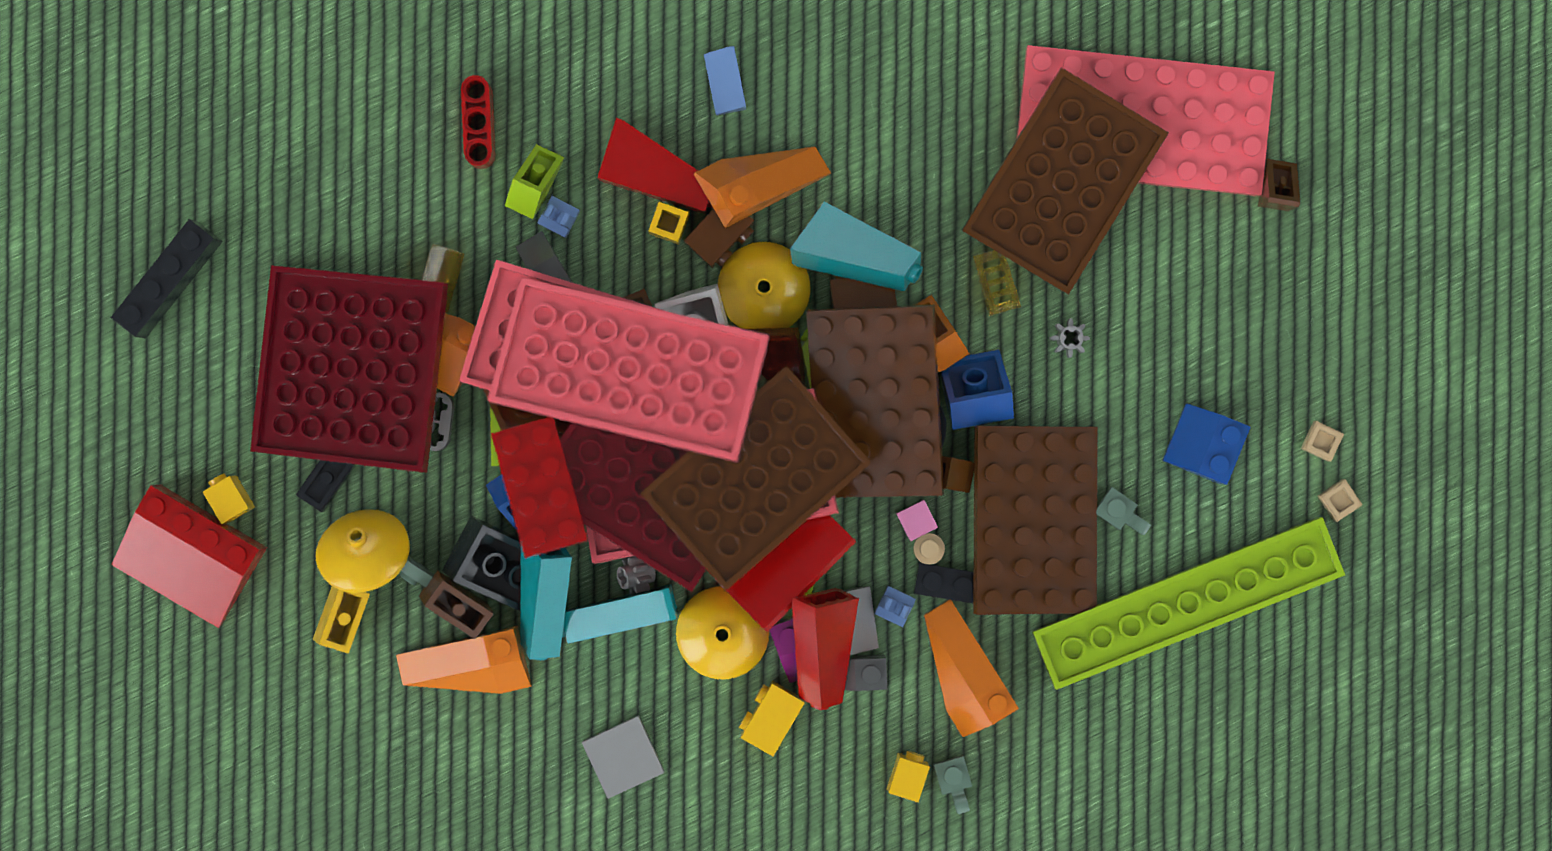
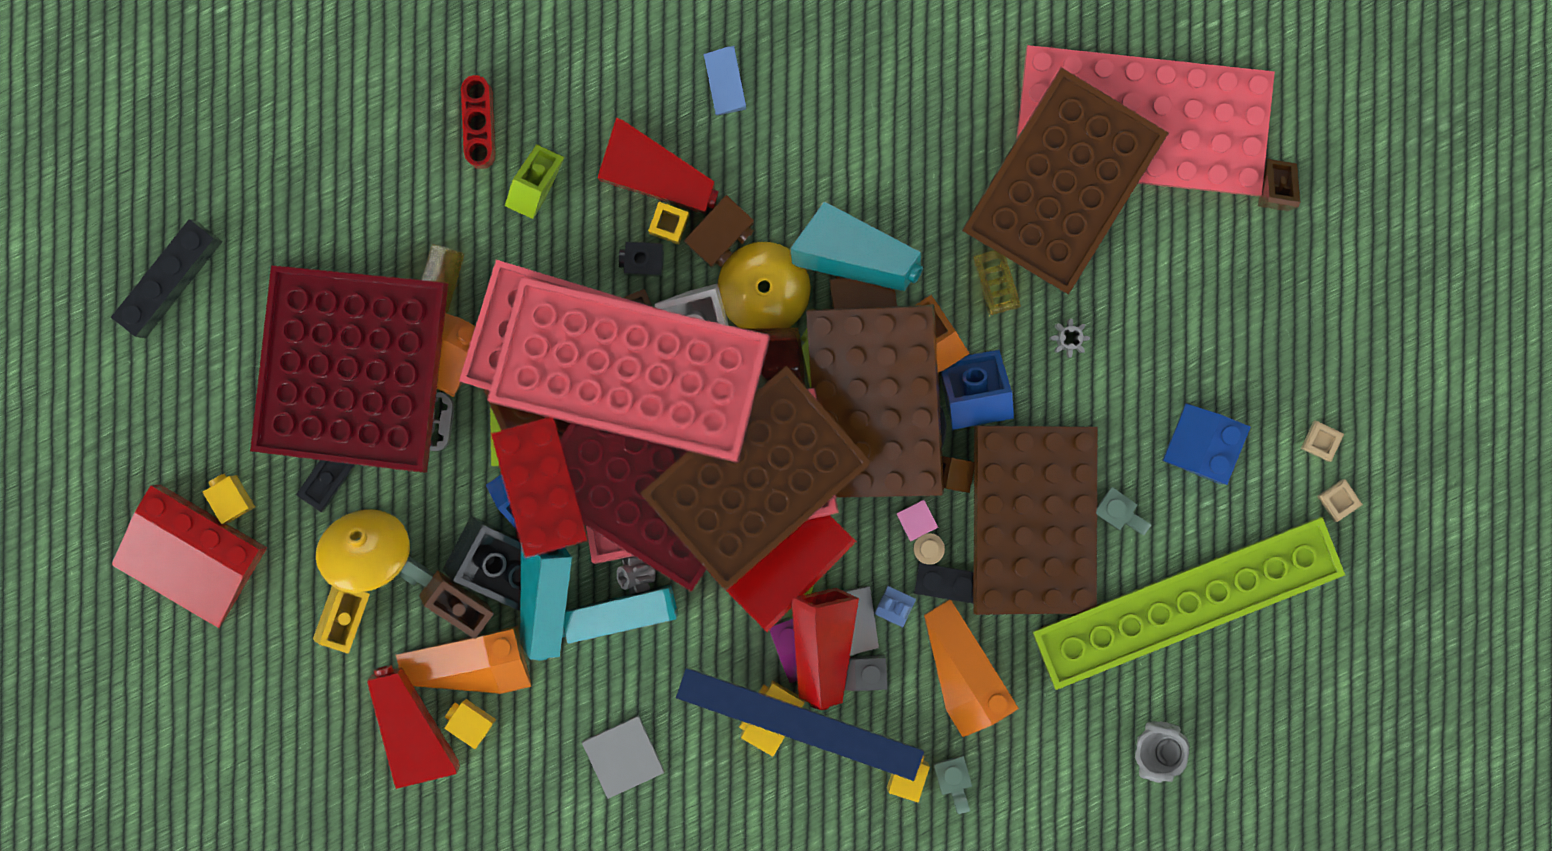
(409, 733): none -> red slope
(469, 723): none -> yellow brick
(540, 257): dark grey slope -> none
(558, 216): medium blue tile -> none
(642, 259): none -> black brick
(701, 648): yellow dish -> none
(753, 182): orange wedge -> none
(800, 724): none -> dark blue tile
(1161, 752): none -> light grey hair

